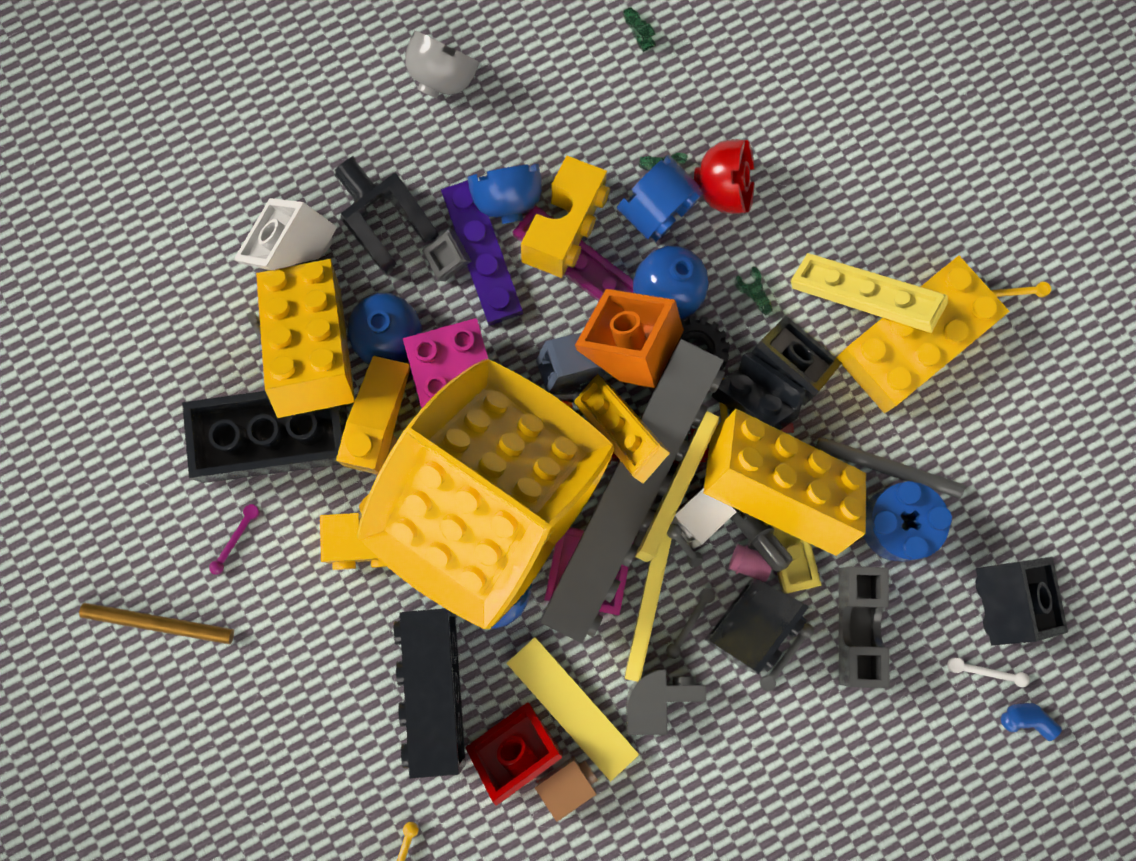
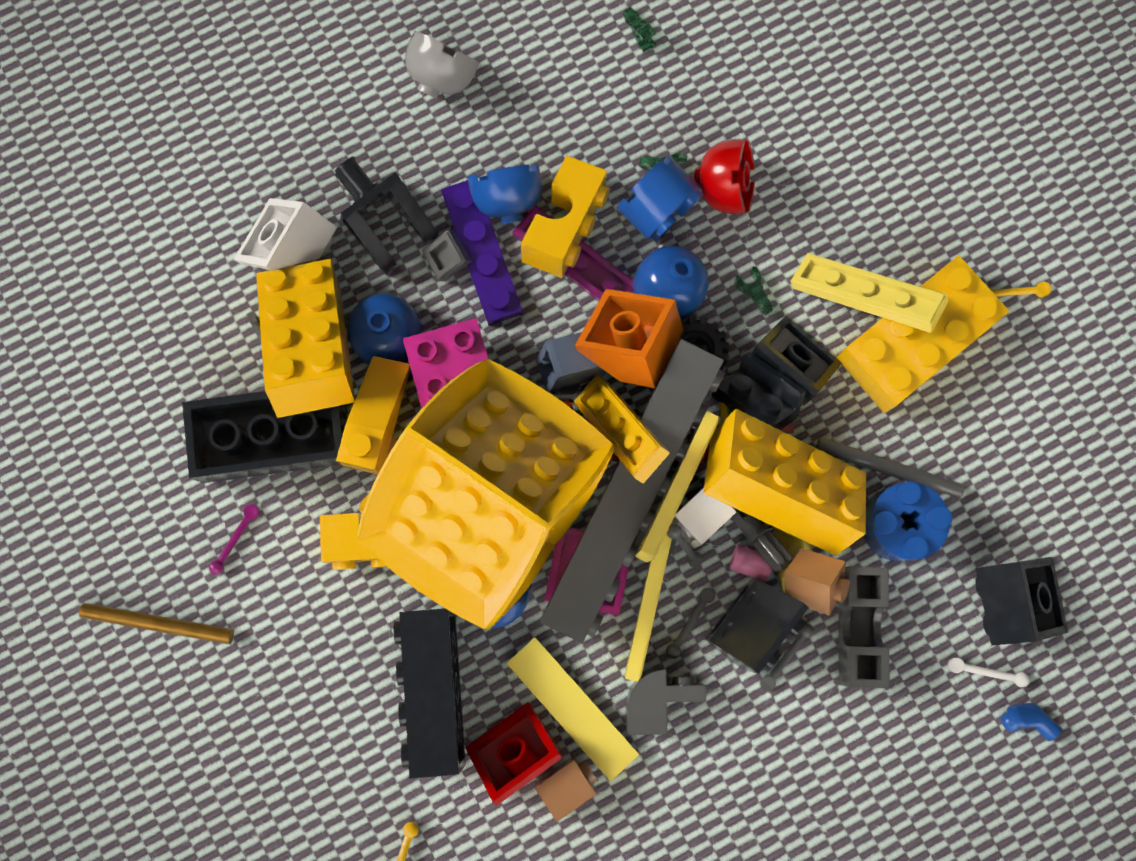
(817, 580): none -> medium nougat brick

